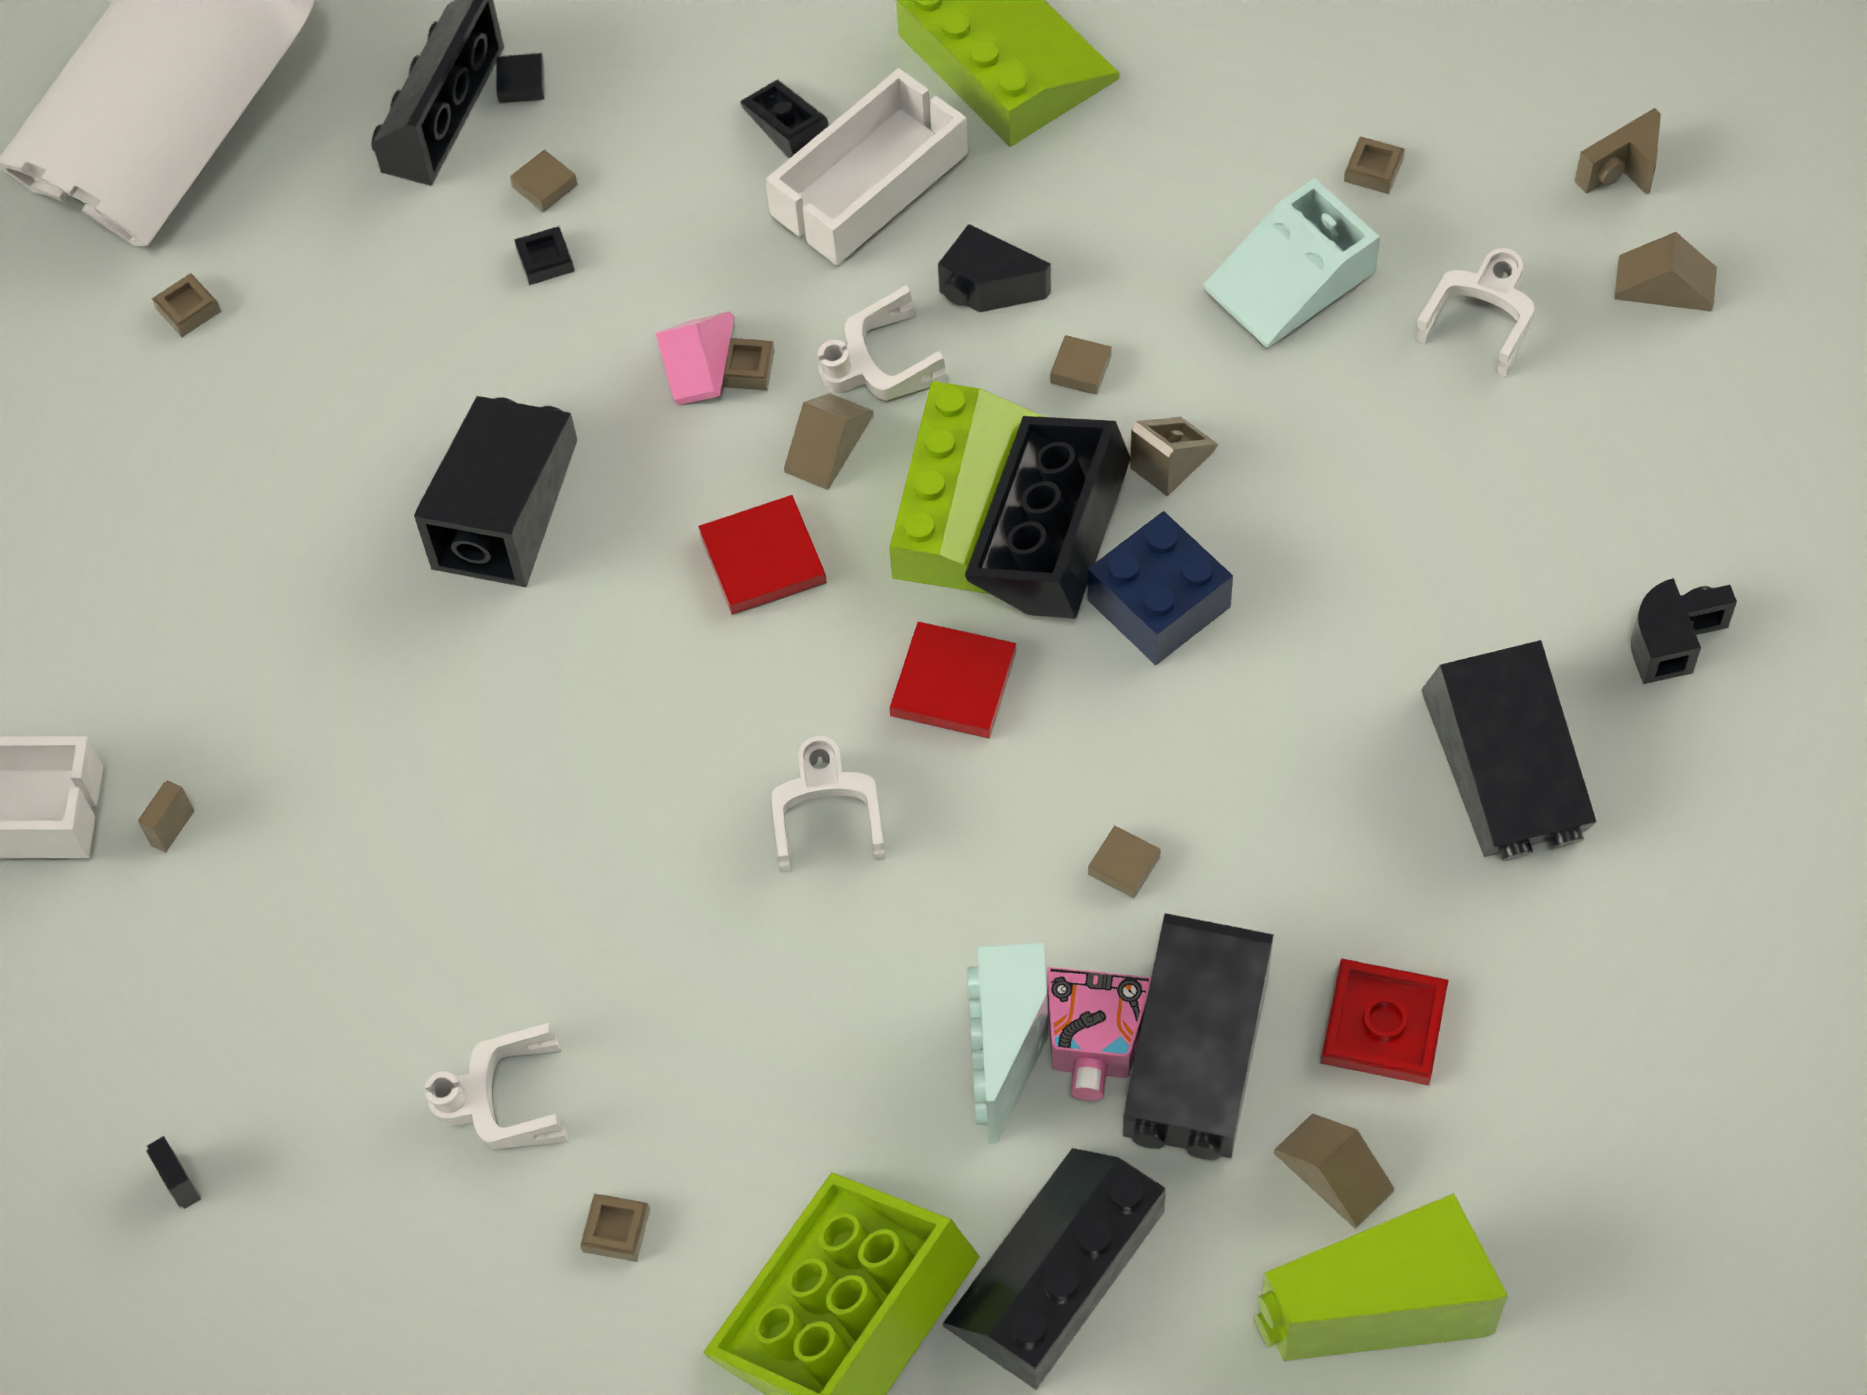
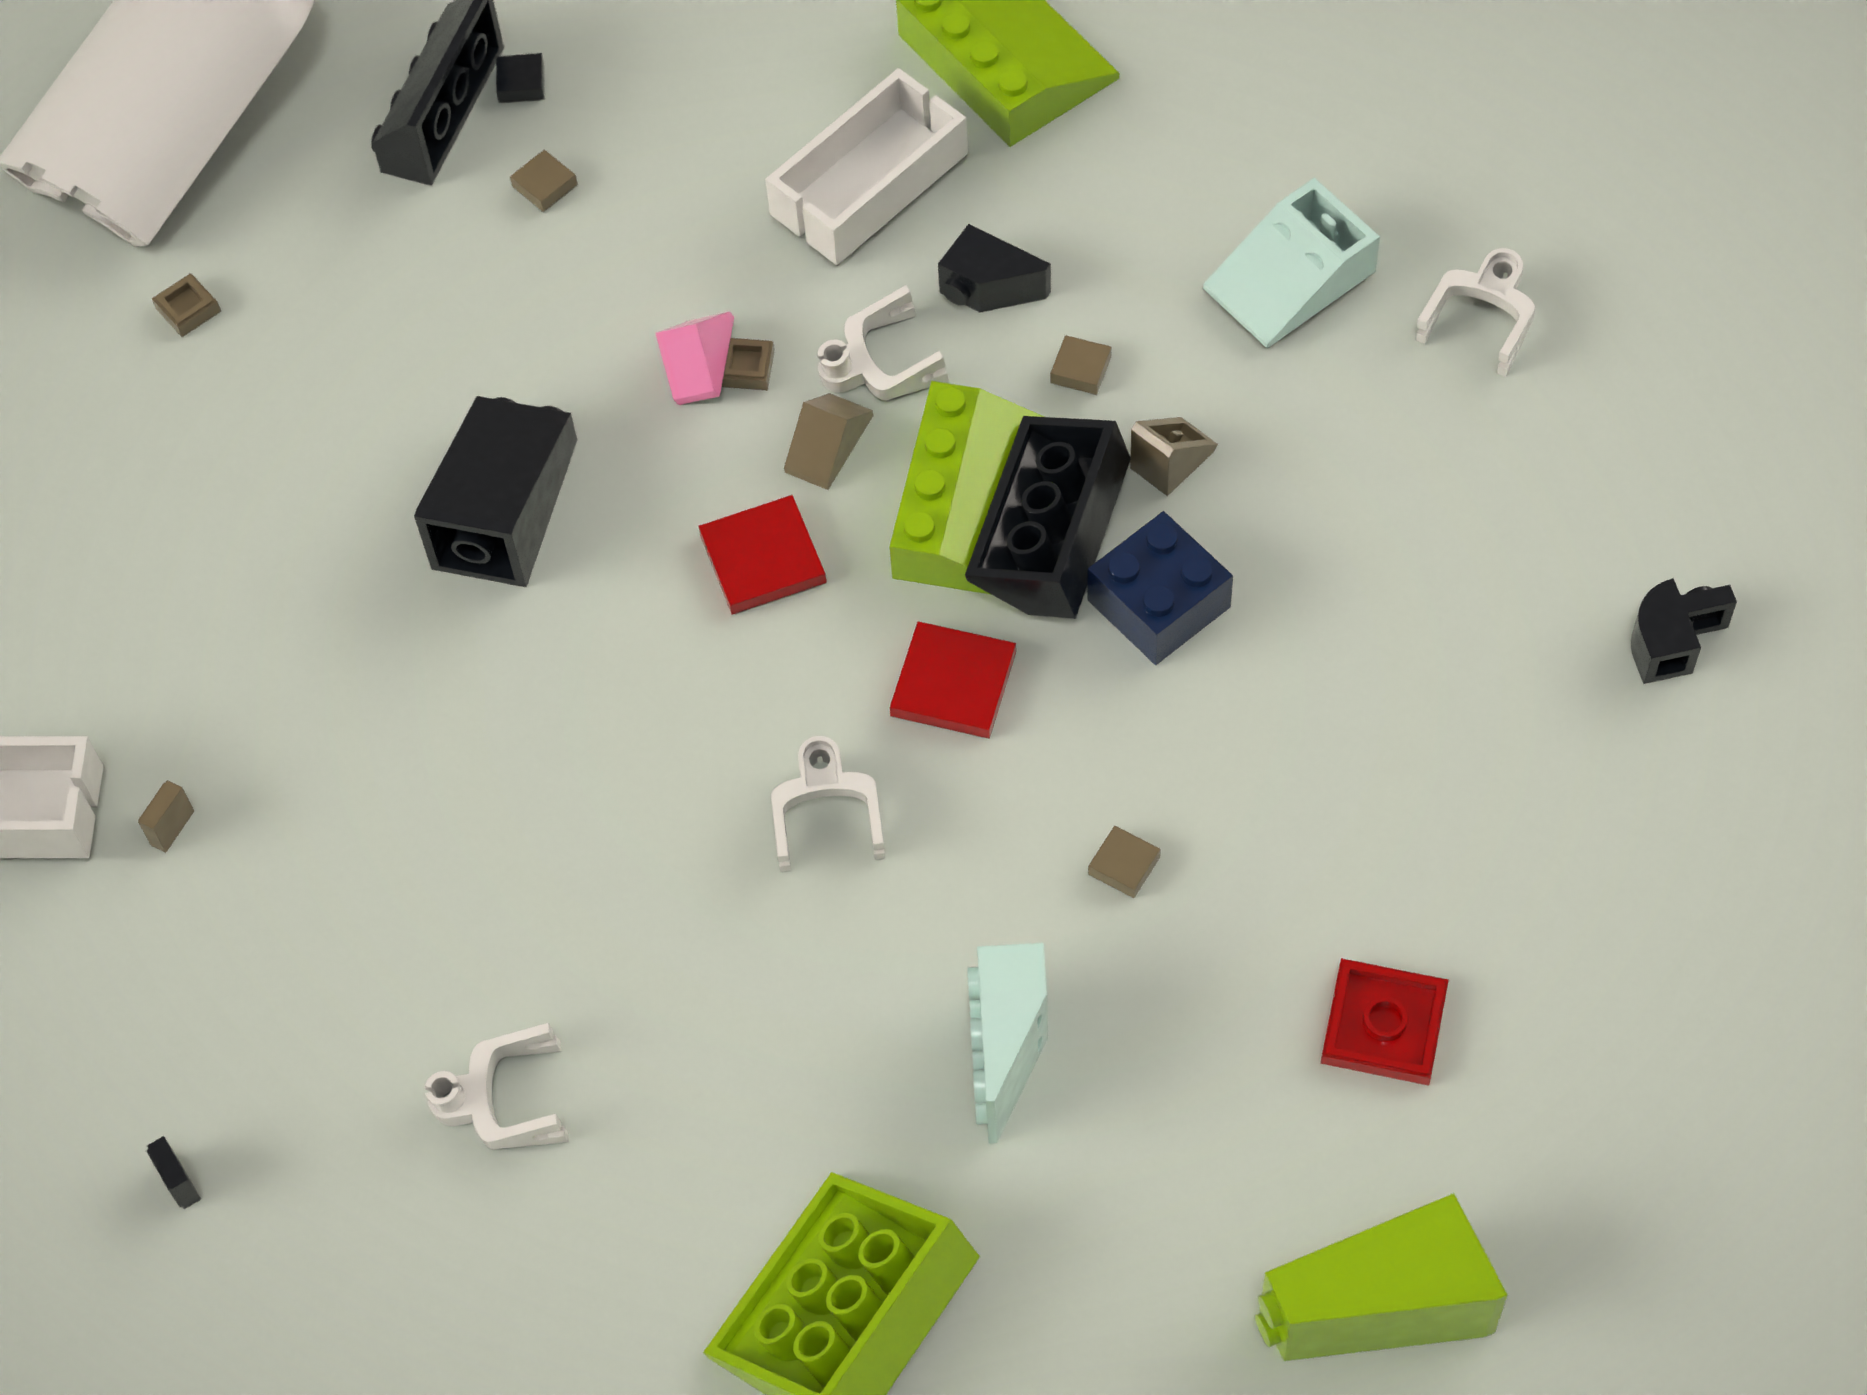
(544, 255): black tile -> none
(615, 1227): dark tan tile -> none
(784, 117): black slope -> none
(1057, 1263): black slope -> none
(1094, 1026): bright pink torso -> none
(1197, 1037): black slope -> none
(1337, 1167): dark tan slope -> none
(1374, 165): dark tan tile -> none
(1510, 750): black slope -> none
(1626, 150): dark tan slope -> none
(1667, 275): dark tan slope -> none

